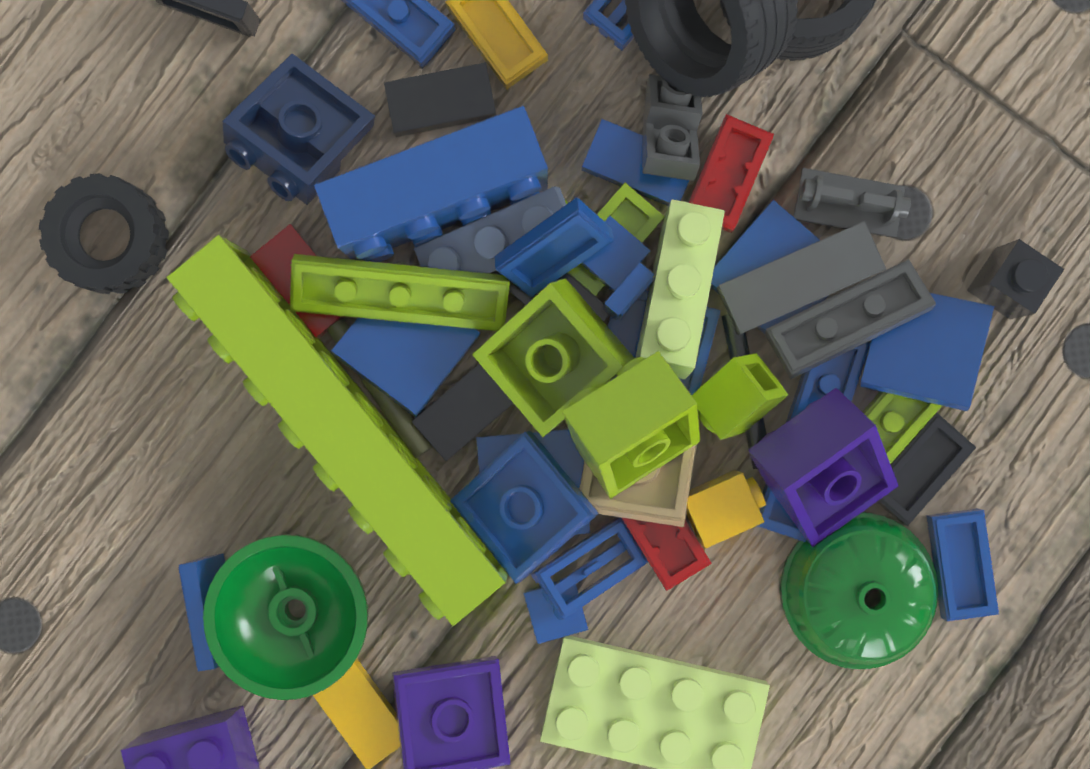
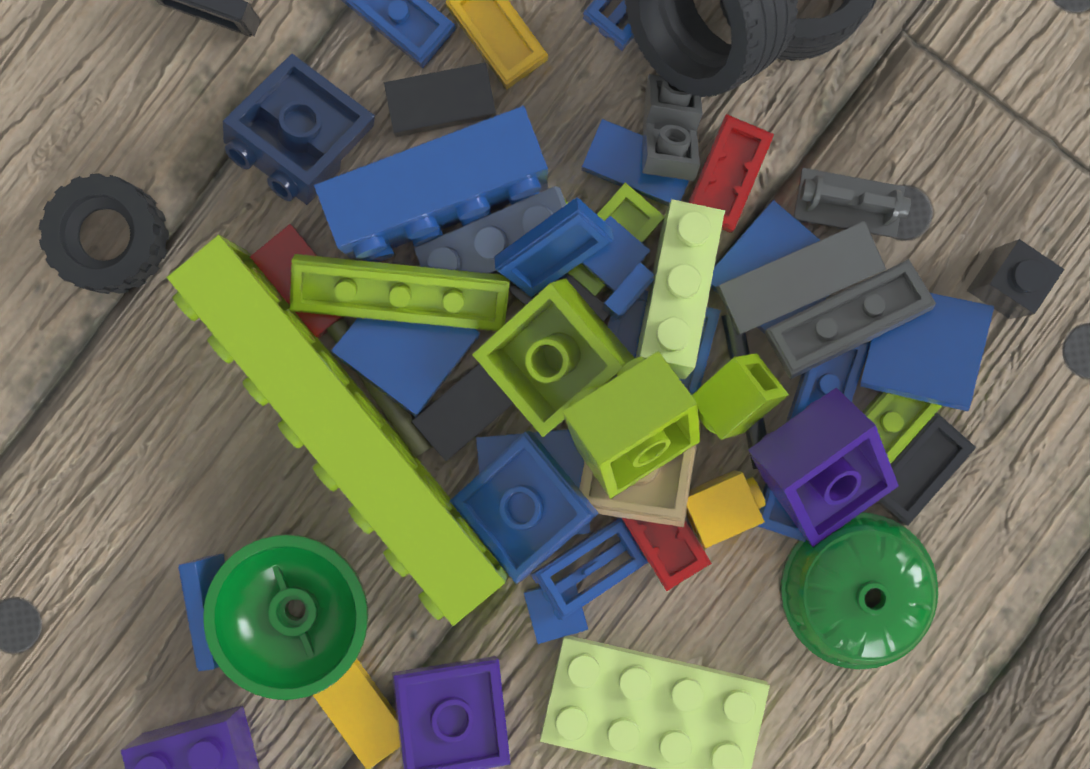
(962, 564): blue tile -> none

